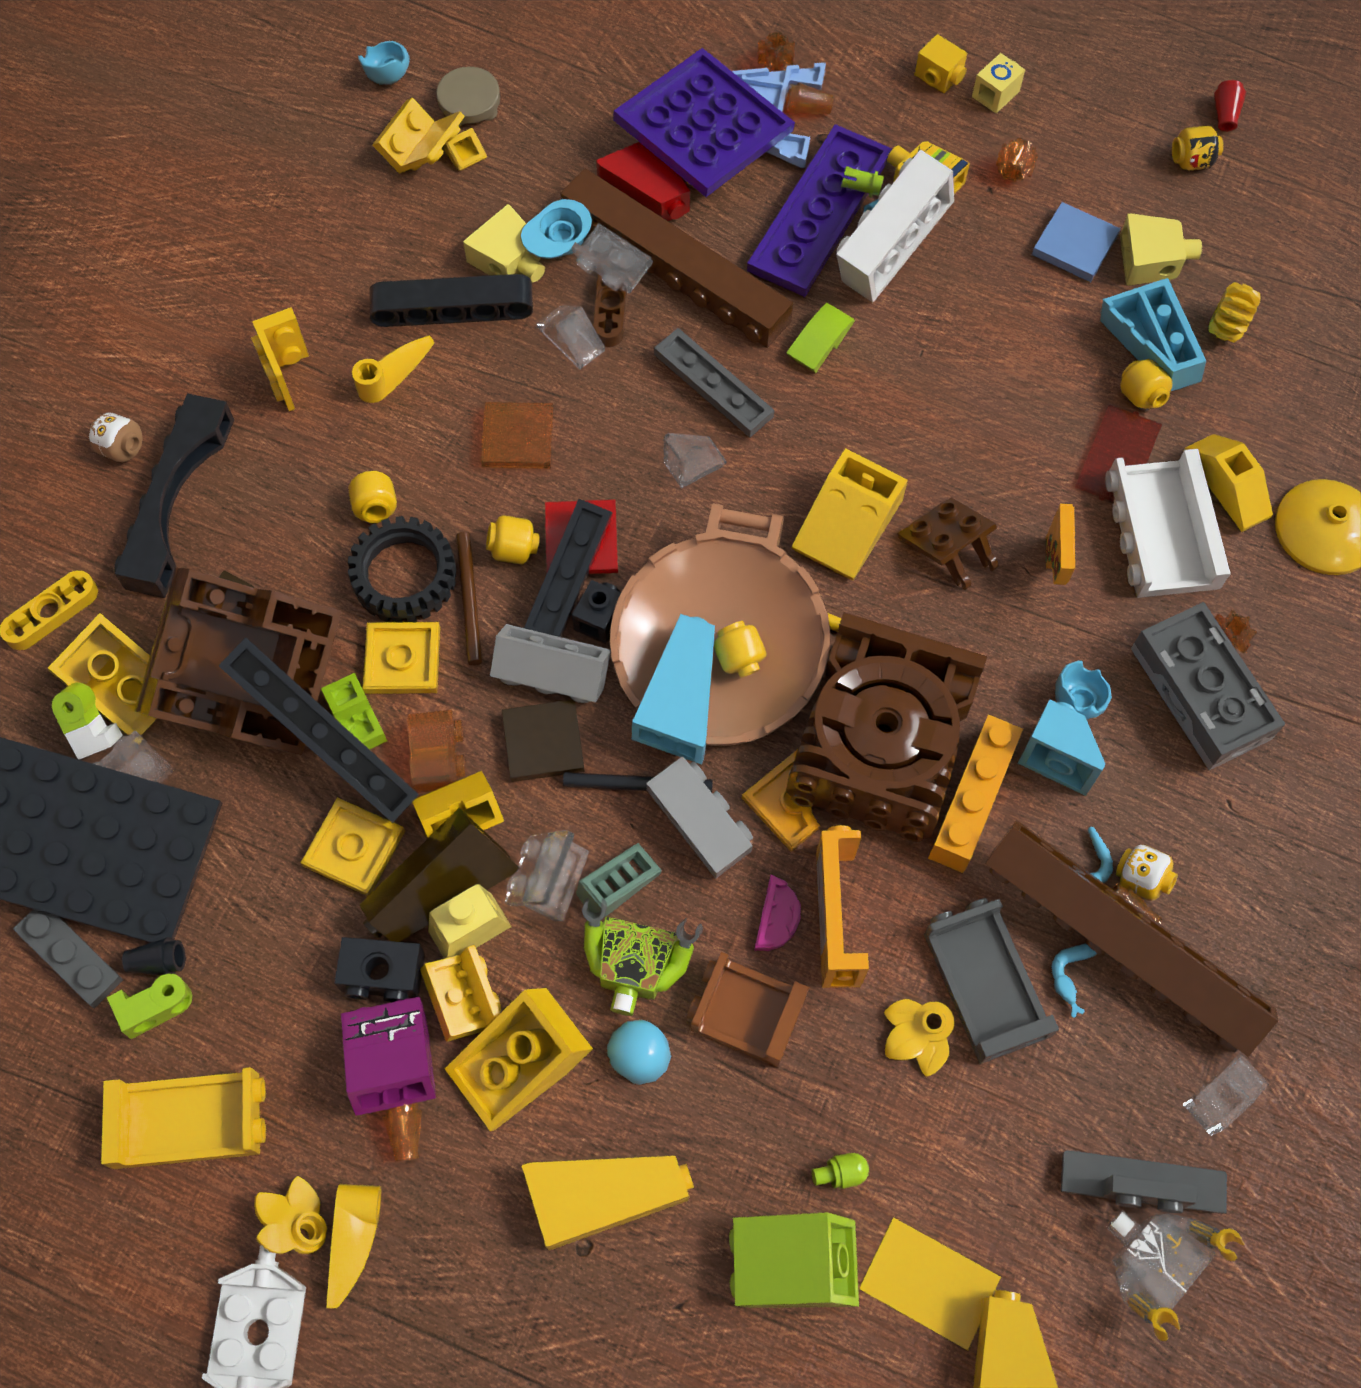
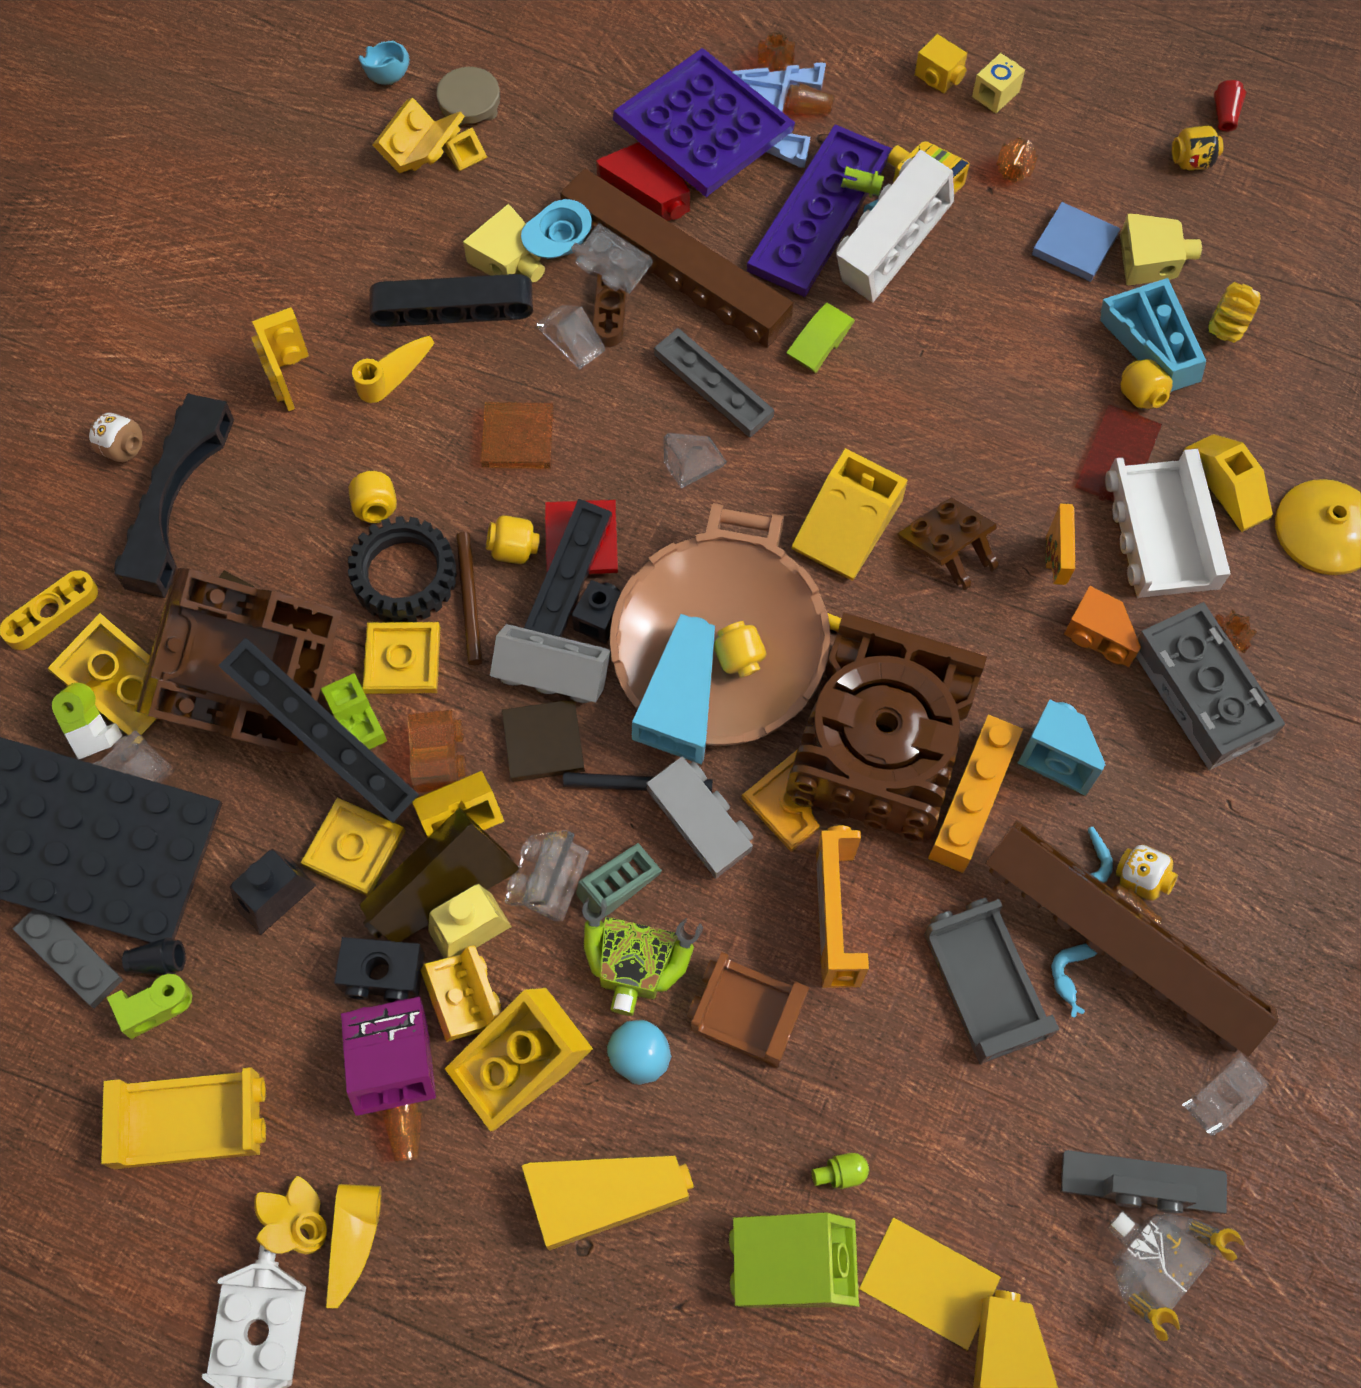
(269, 889): none -> black torso
(779, 916): dark pink tile -> none
(914, 1037): yellow plate -> none
(1083, 689): medium azure hair -> none
(1104, 627): none -> orange slope

